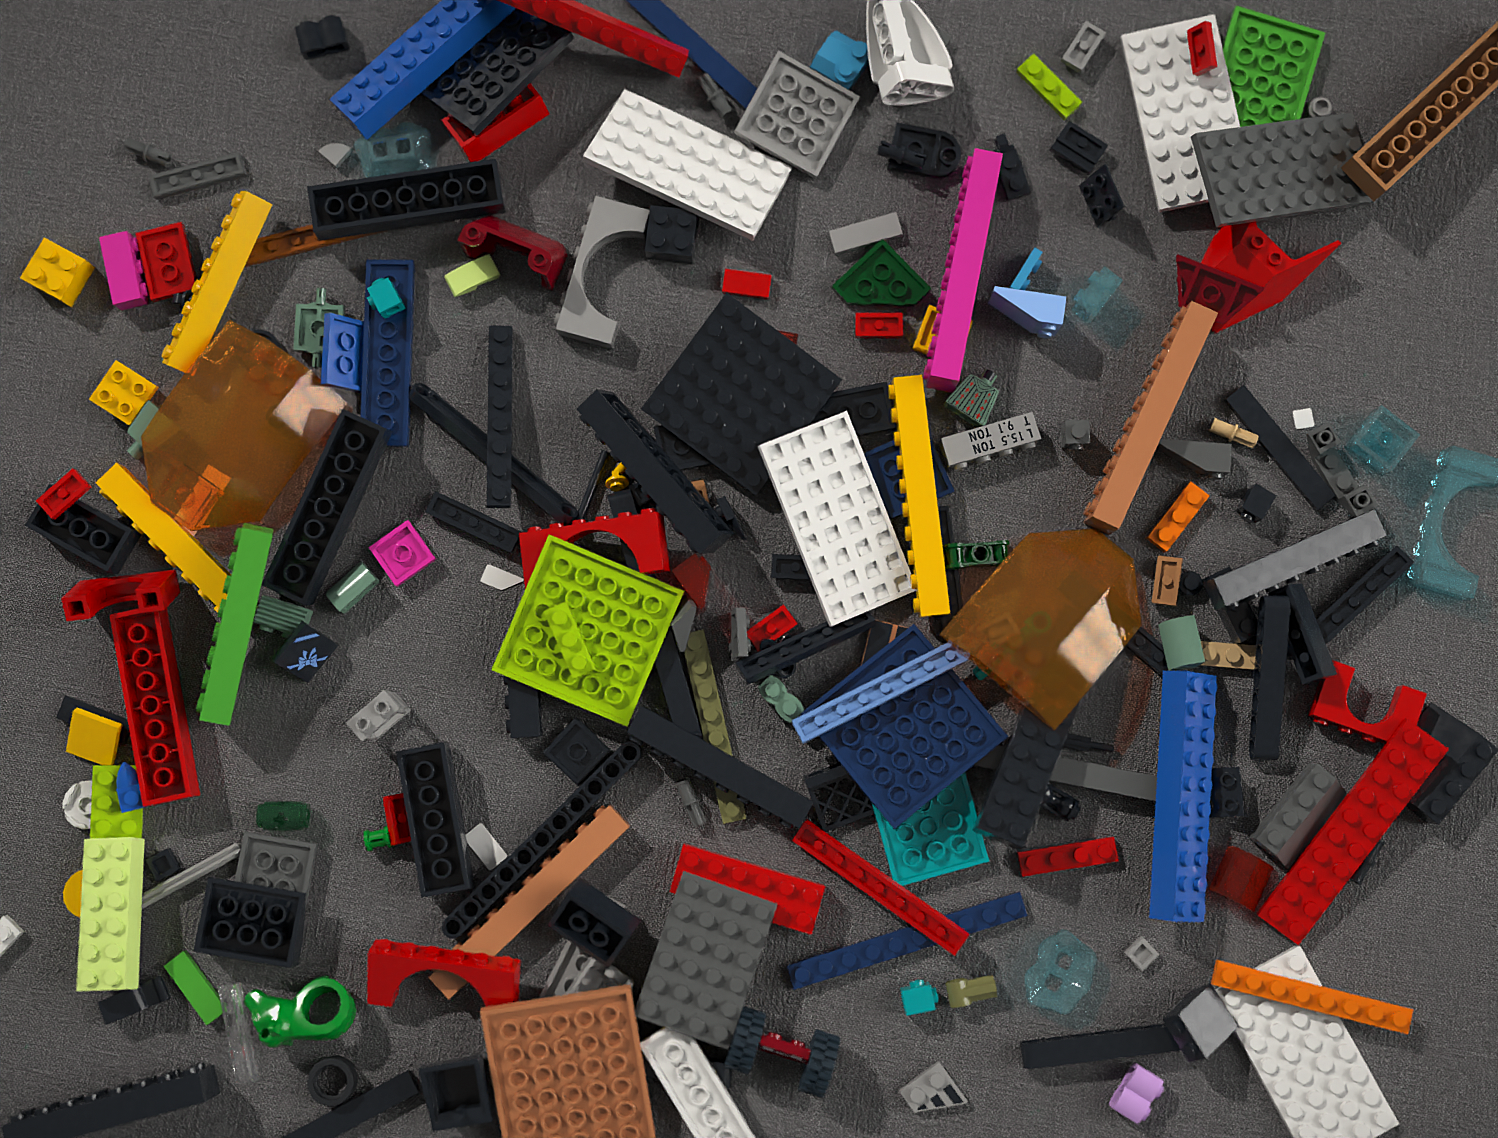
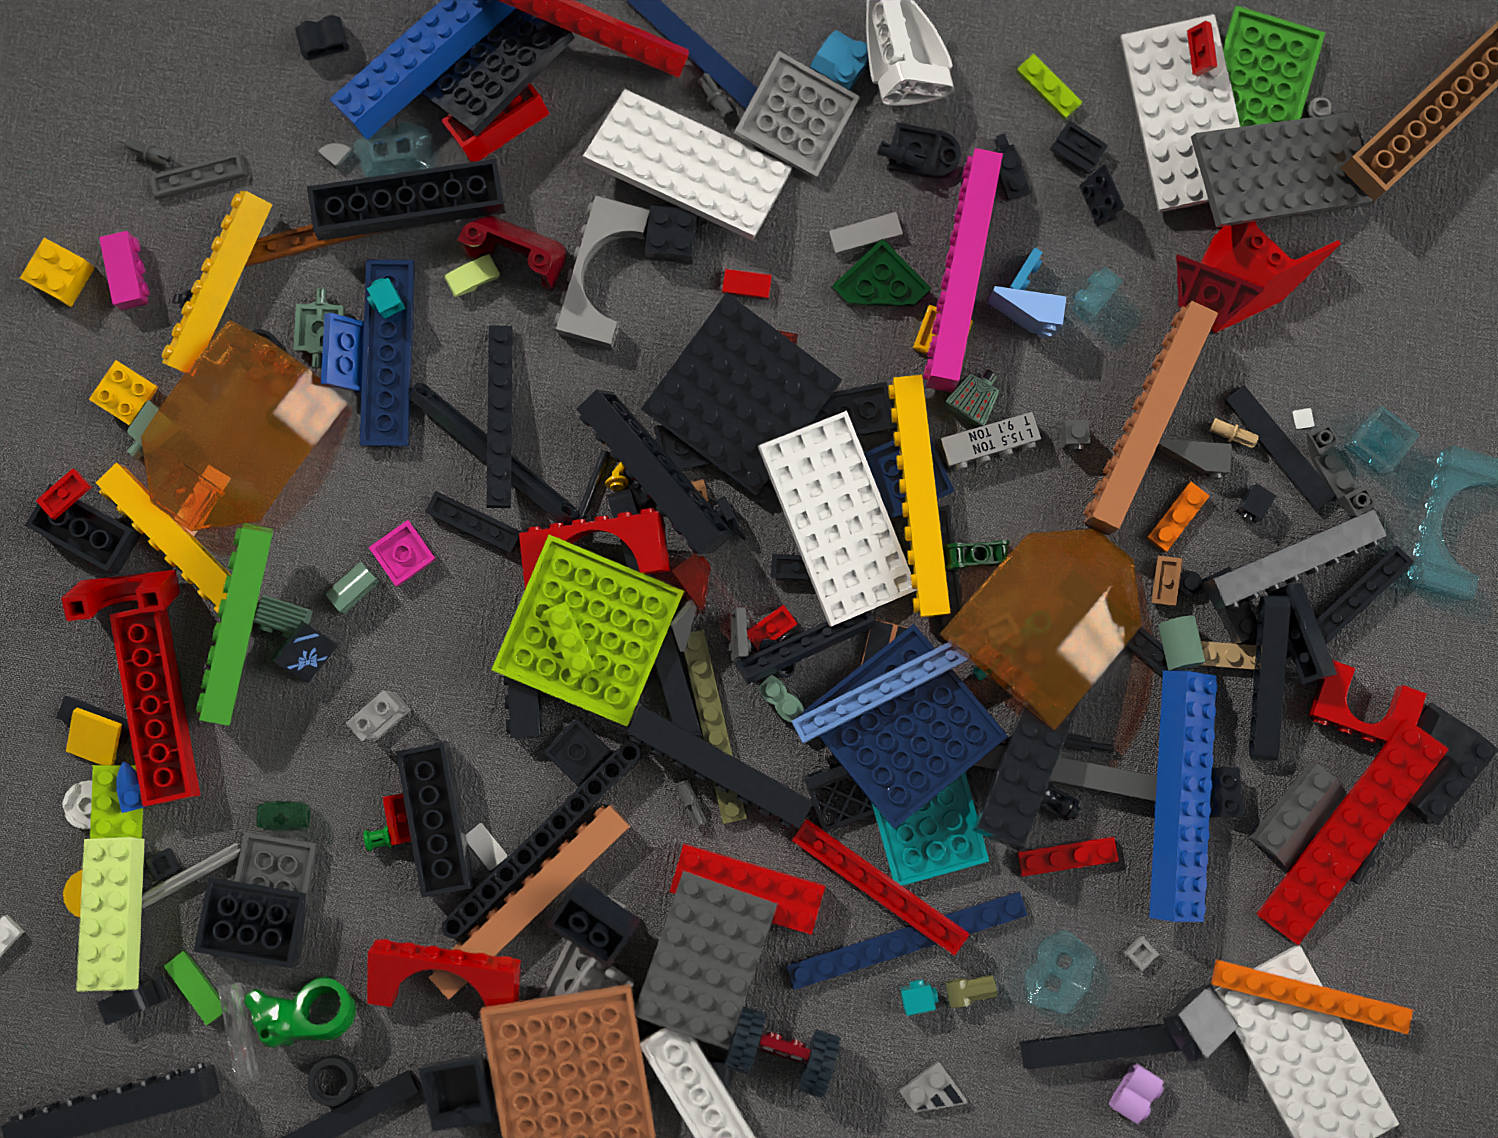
(166, 261): red plate -> none
(327, 508): black brick -> none
(499, 578): white sticker -> none
(878, 325): red plate -> none
(1083, 47): light grey plate -> none
(1241, 877): clear red slope -> none

